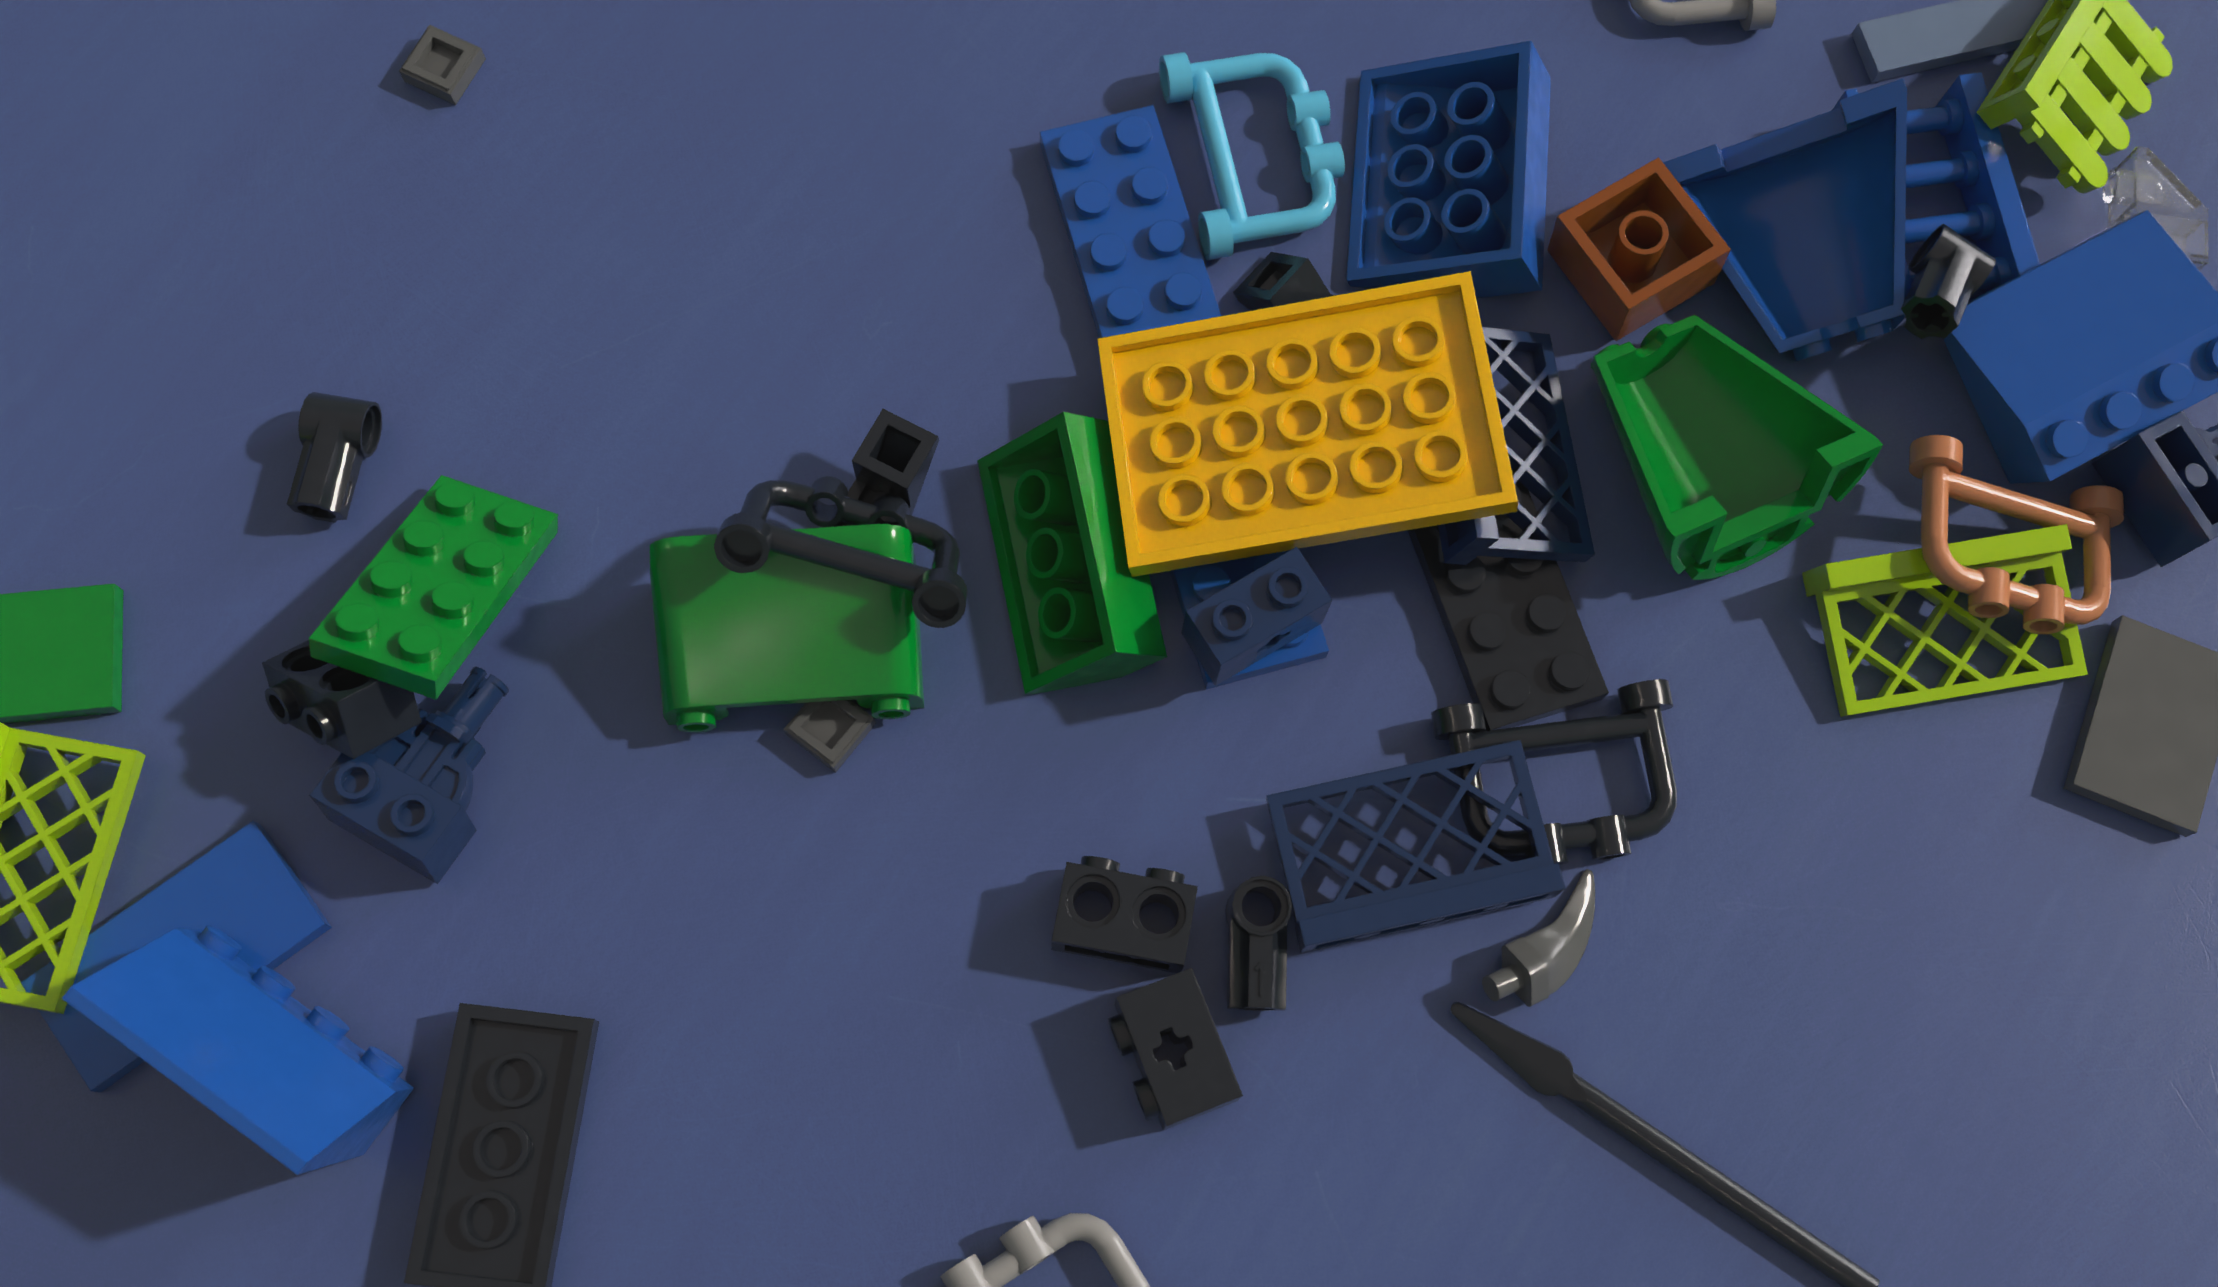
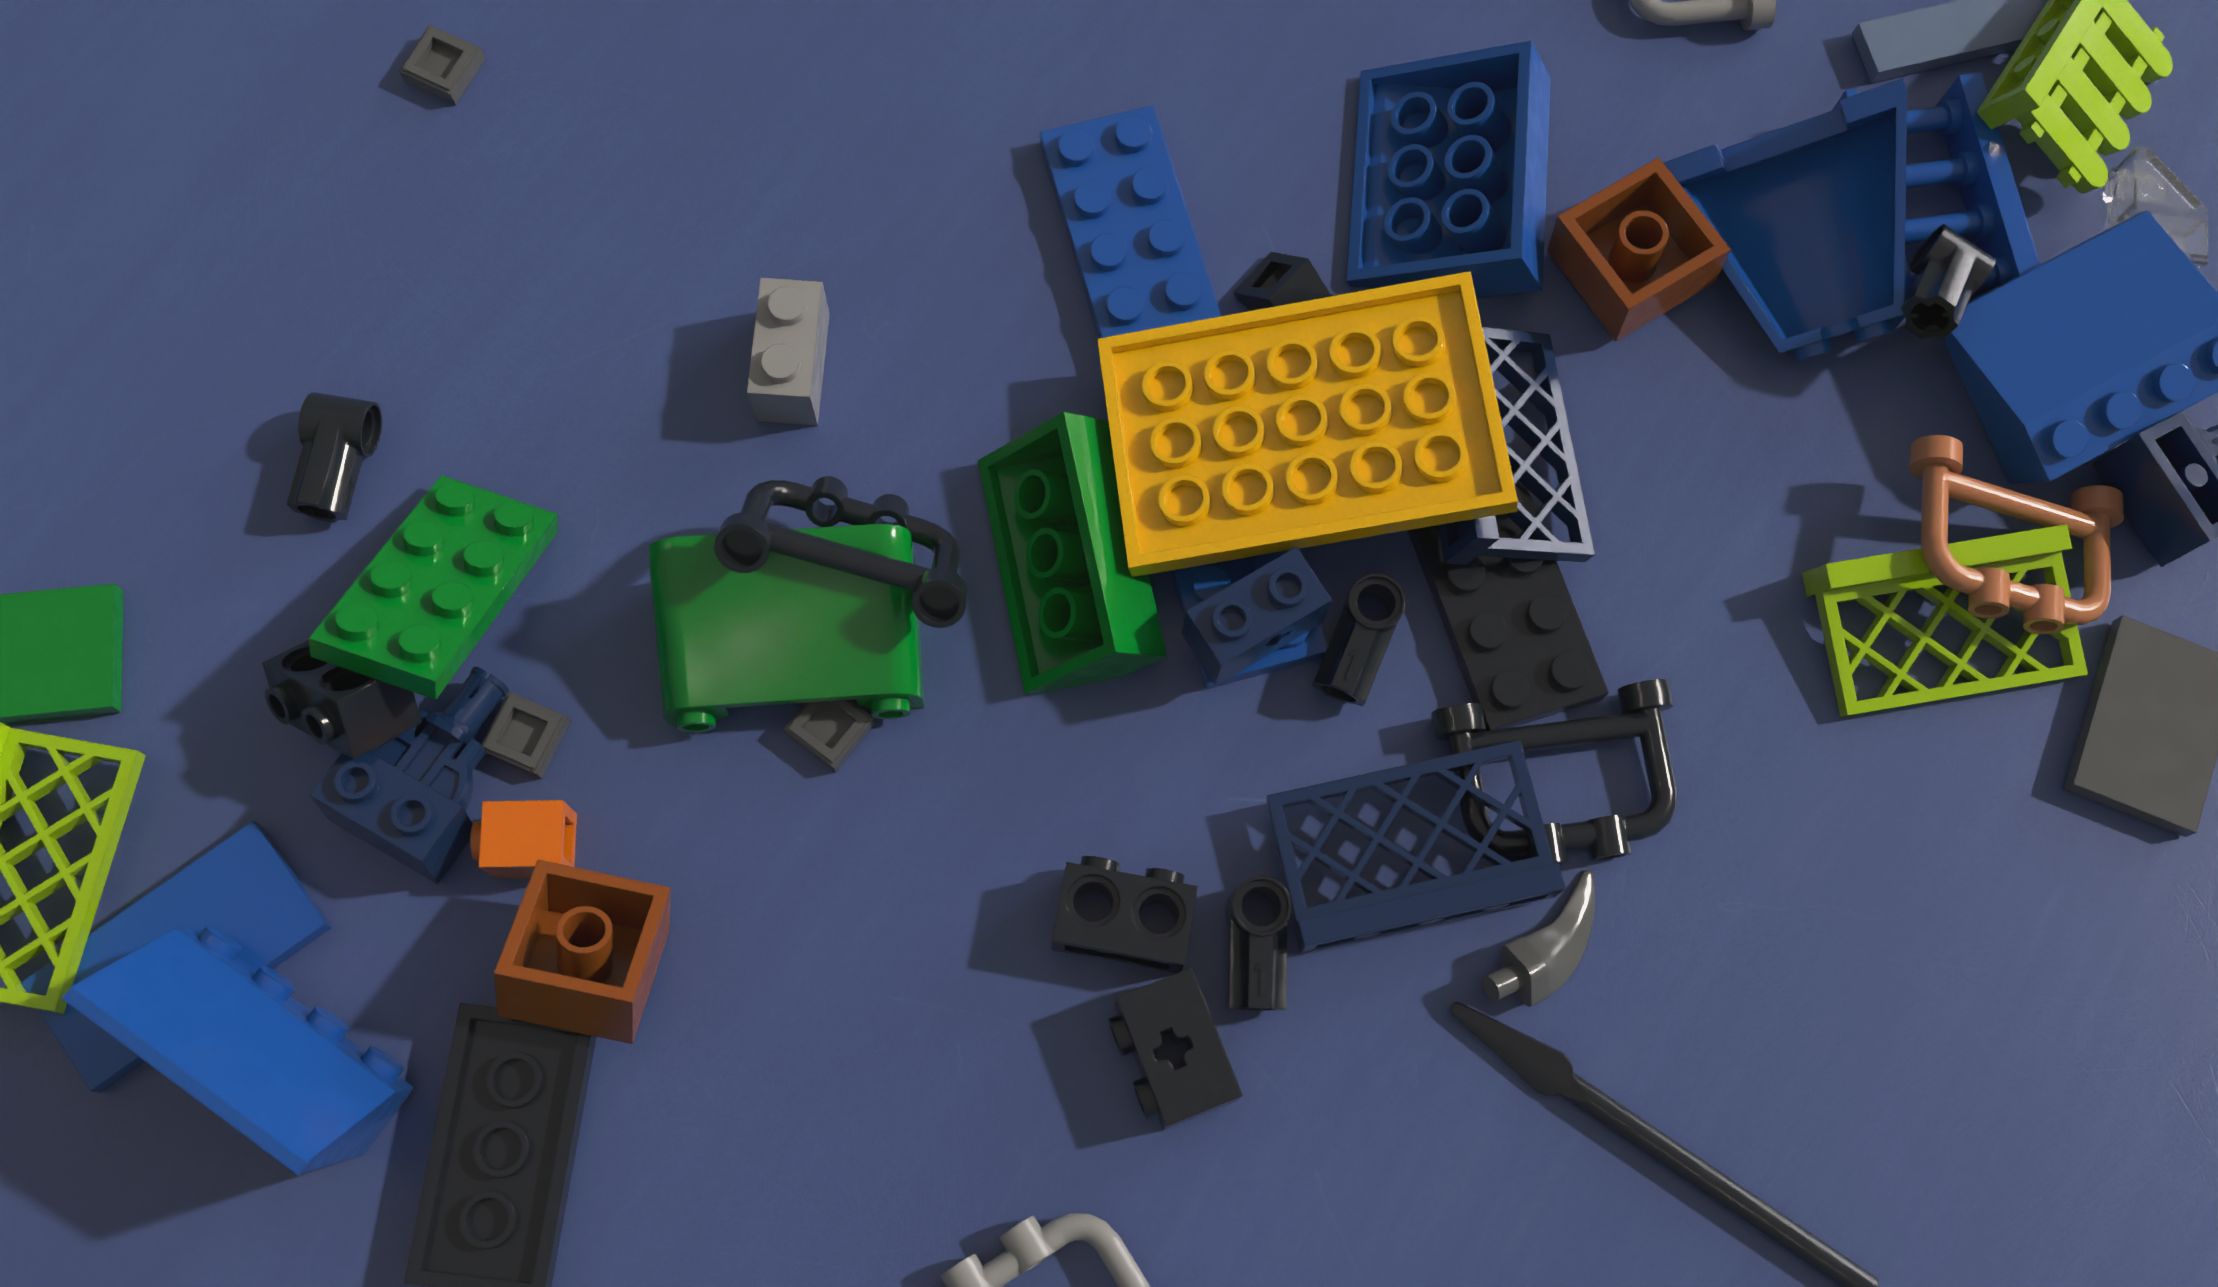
(520, 833): none -> orange brick
(525, 735): none -> dark grey tile
(583, 951): none -> dark orange brick
(788, 351): none -> light grey brick
(892, 461): black slope -> none
(1305, 113): medium azure bar -> none
(1358, 642): none -> black piece
(1725, 446): green cone -> none

